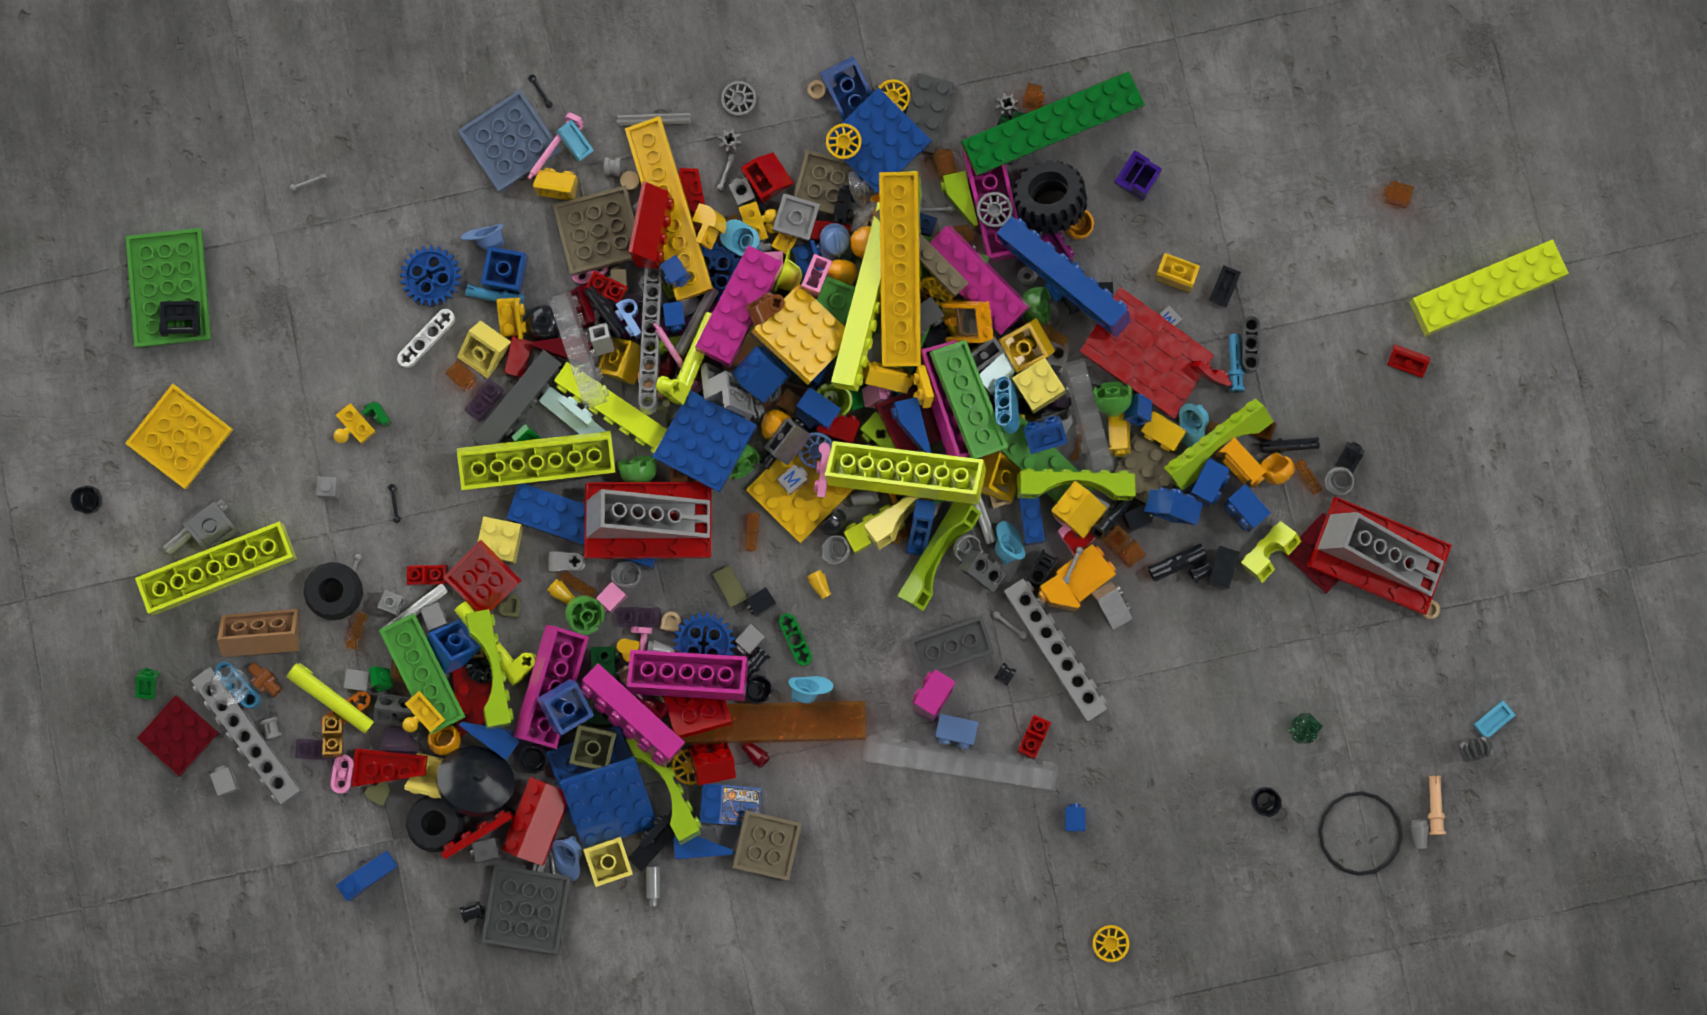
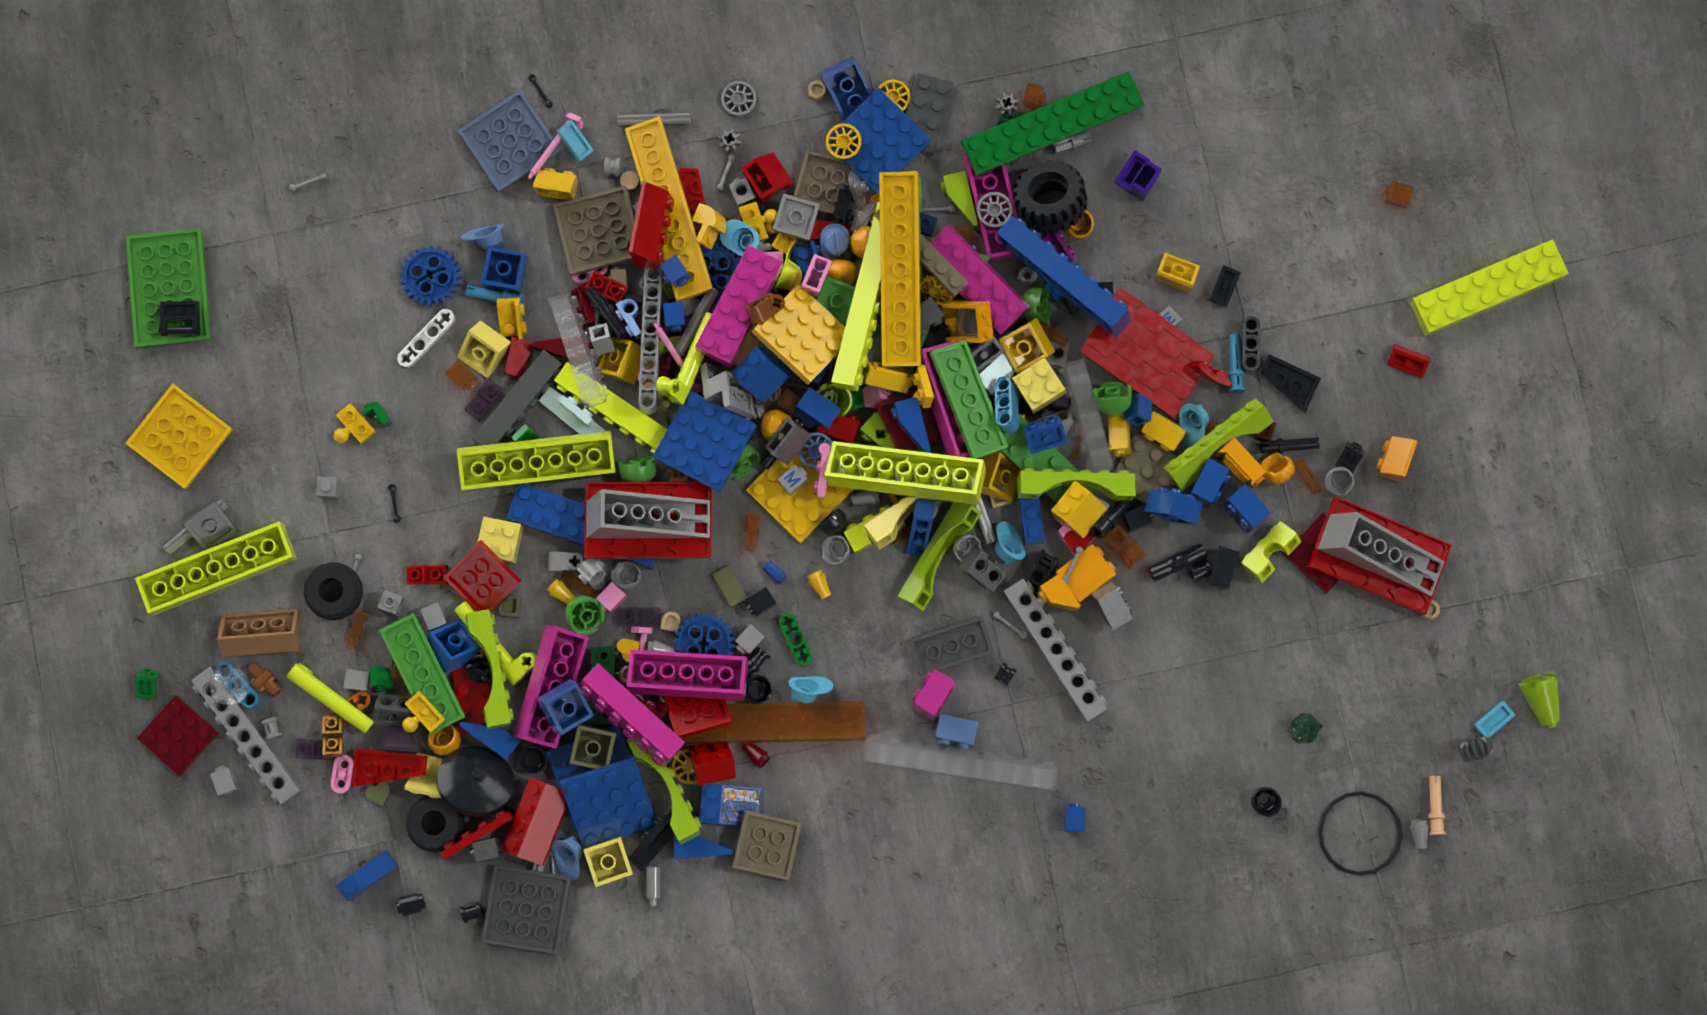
(86, 499): black hair -> none
(411, 904): none -> black brick
(425, 601): white axle -> none
(542, 324): black cylinder -> none
(592, 572): none -> light grey connector
(771, 569): none -> blue pin
(944, 162): clear orange brick -> none
(1034, 737): red slope -> none
(1072, 142): none -> light grey axle
(1111, 943): yellow wheel -> none
(1291, 381): none -> black wing
(1396, 458): none -> light orange slope
(1543, 698): none -> lime cone

